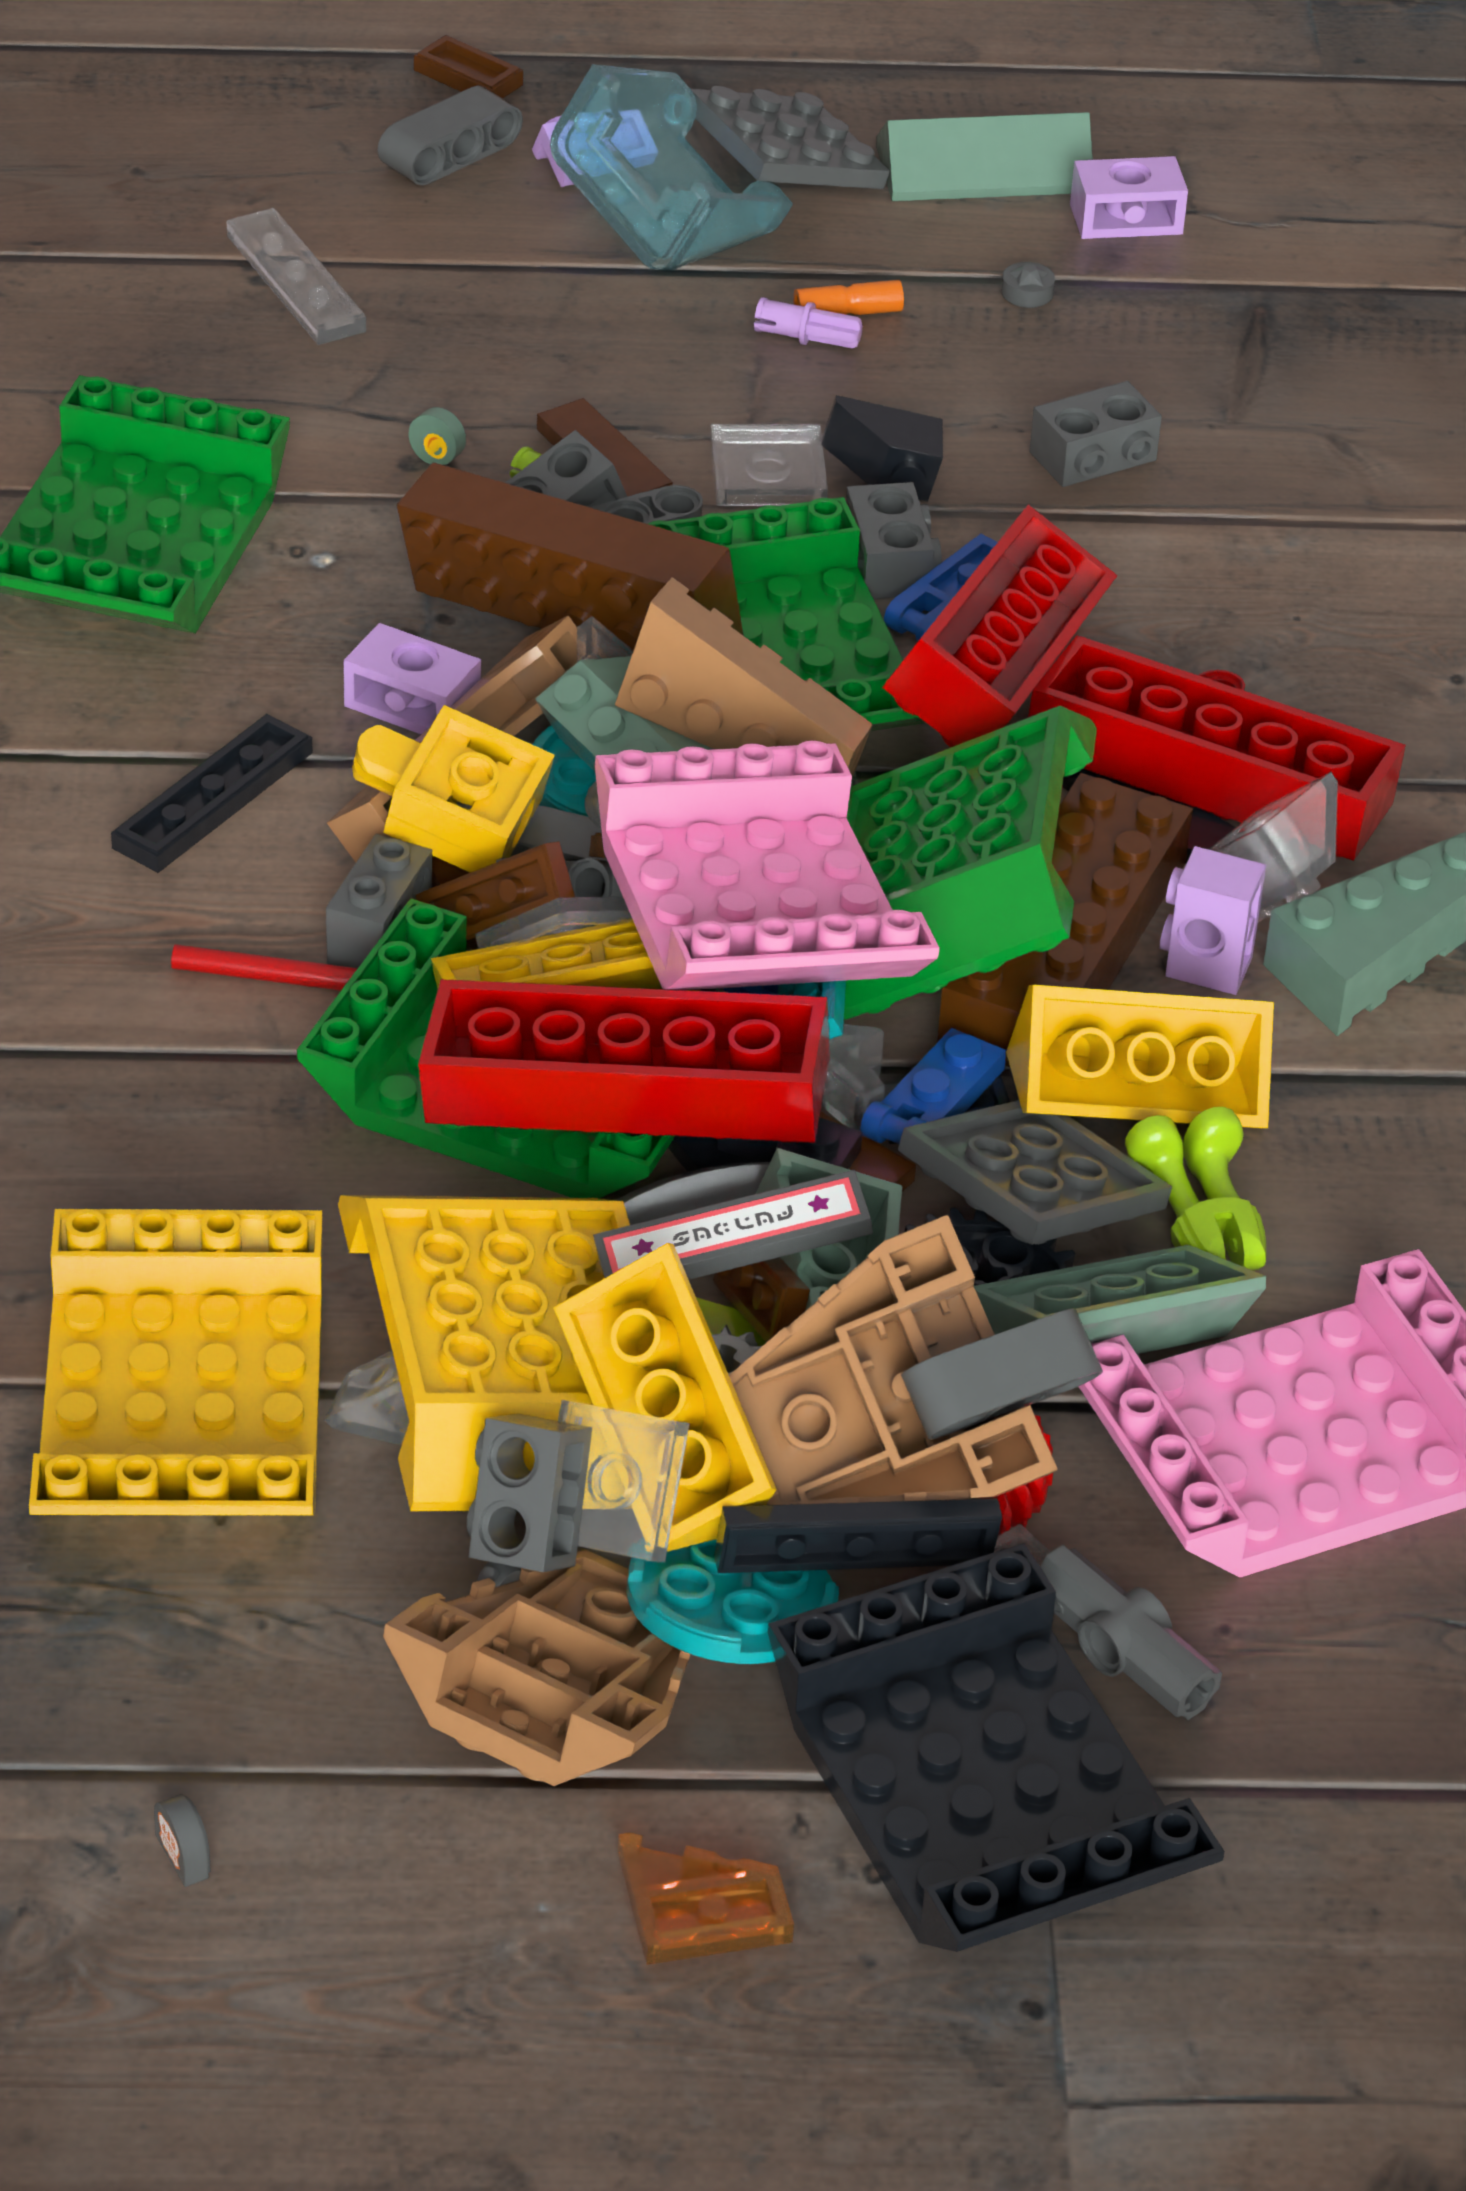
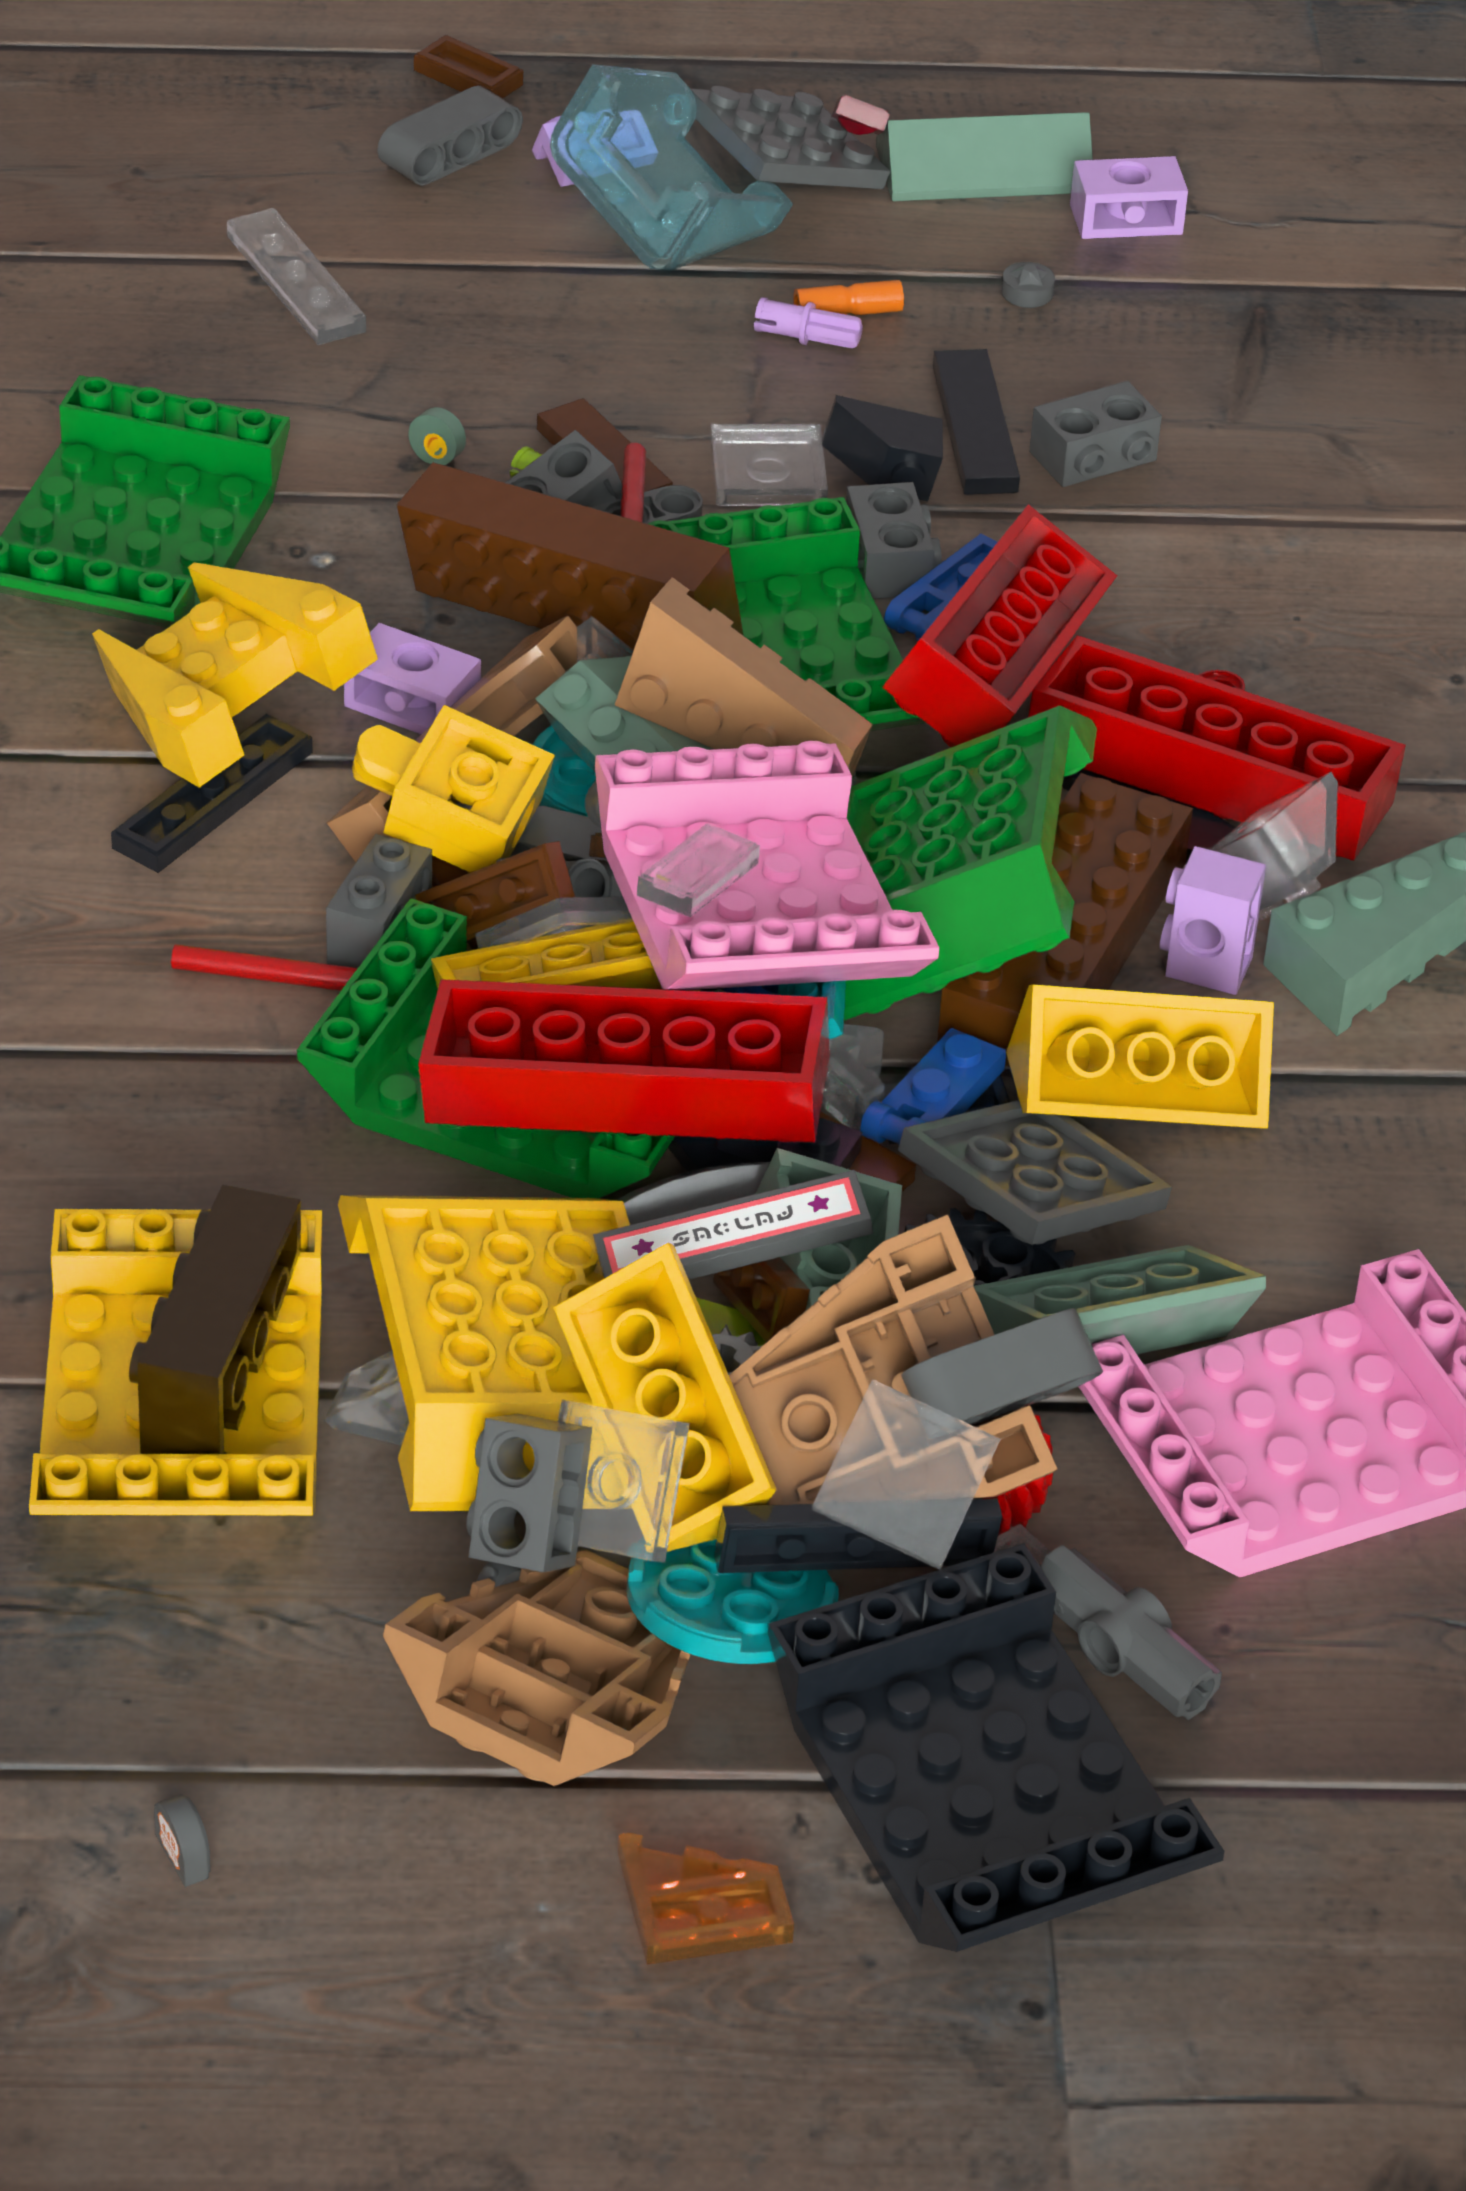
(215, 1322): none -> dark brown wedge
(226, 656): none -> yellow wedge
(633, 482): none -> red bar
(698, 870): none -> clear tile
(859, 116): none -> tile
(906, 1474): none -> clear tile
(976, 422): none -> black tile
(1207, 1150): lime piece -> none

